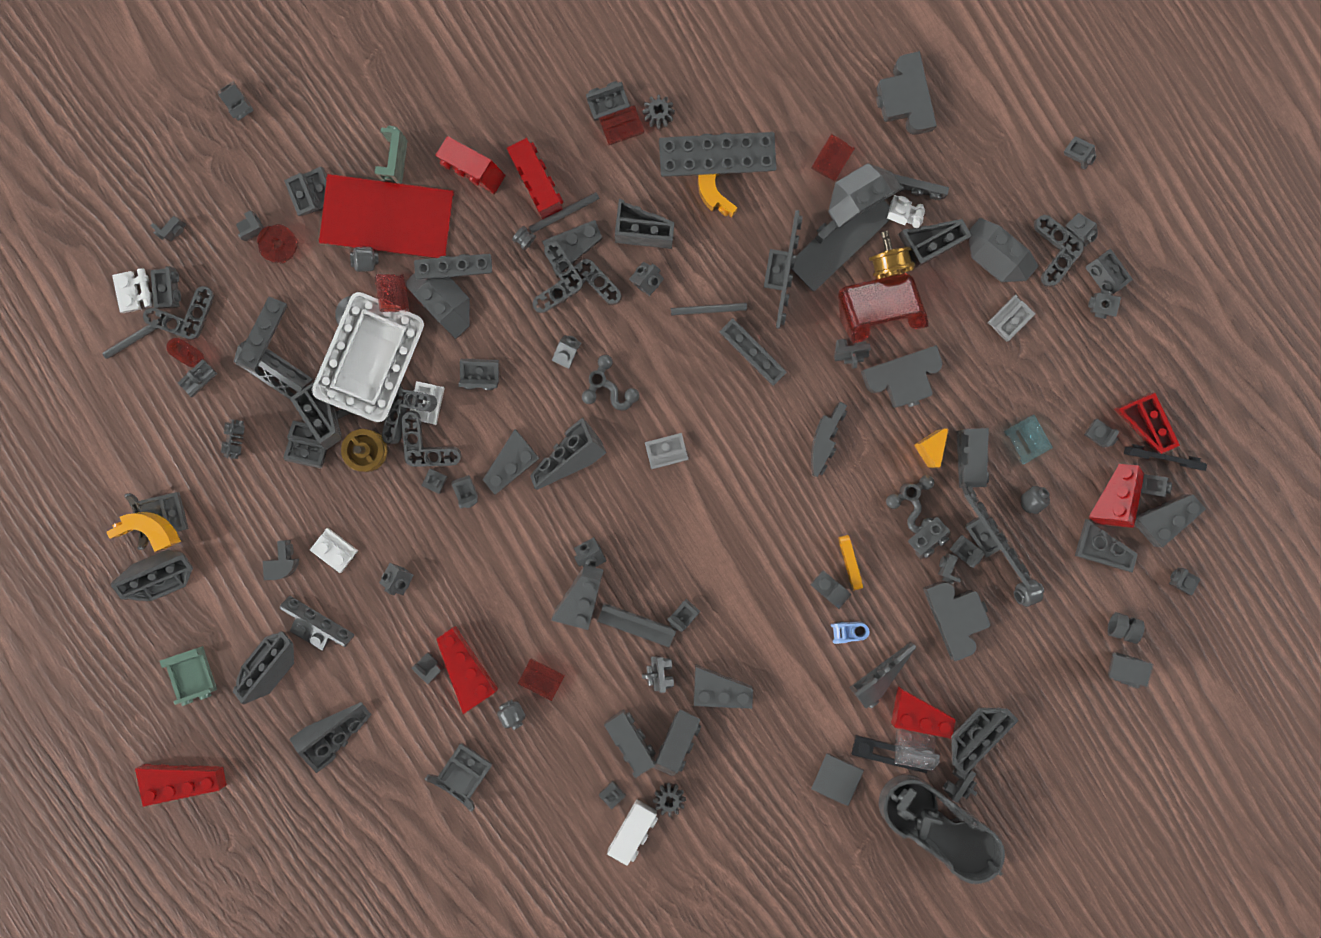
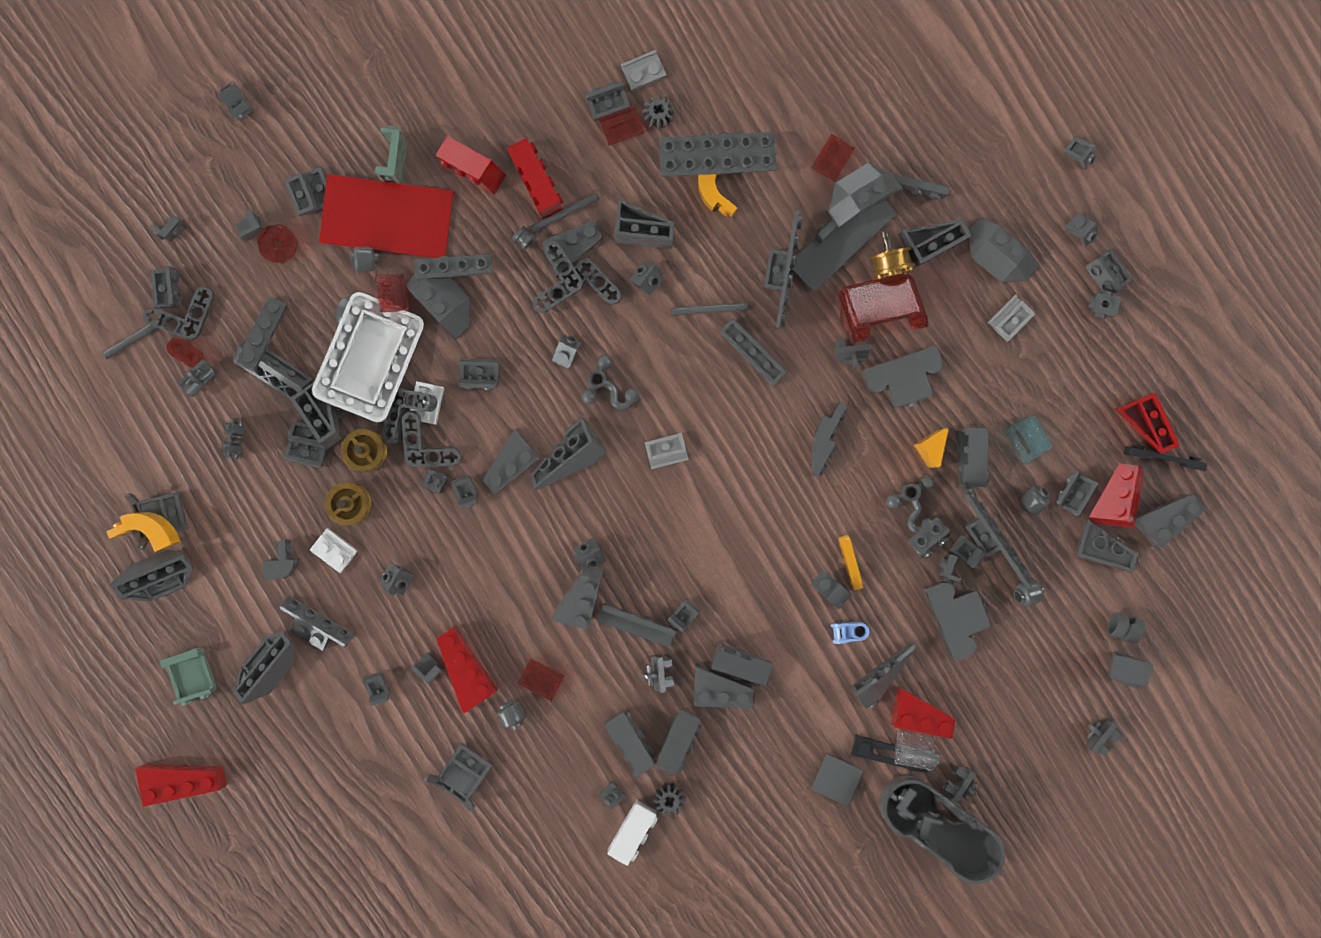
(127, 290): white plate -> none
(324, 738): dark grey wedge -> none
(348, 503): none -> pearl gold wheel
(376, 688): none -> dark grey bracket
(643, 70): none -> light grey plate
(741, 664): none -> dark grey wedge
(903, 211): white plate -> none
(907, 95): dark grey brick -> none
(979, 736): dark grey wedge -> none
(1065, 250): dark grey beam -> none
(1076, 494): none -> dark grey bracket
(1099, 735): none -> dark grey hips
(1102, 434): dark grey bracket -> none
(1156, 485): dark grey bracket -> none
(1184, 581): dark grey bracket -> none

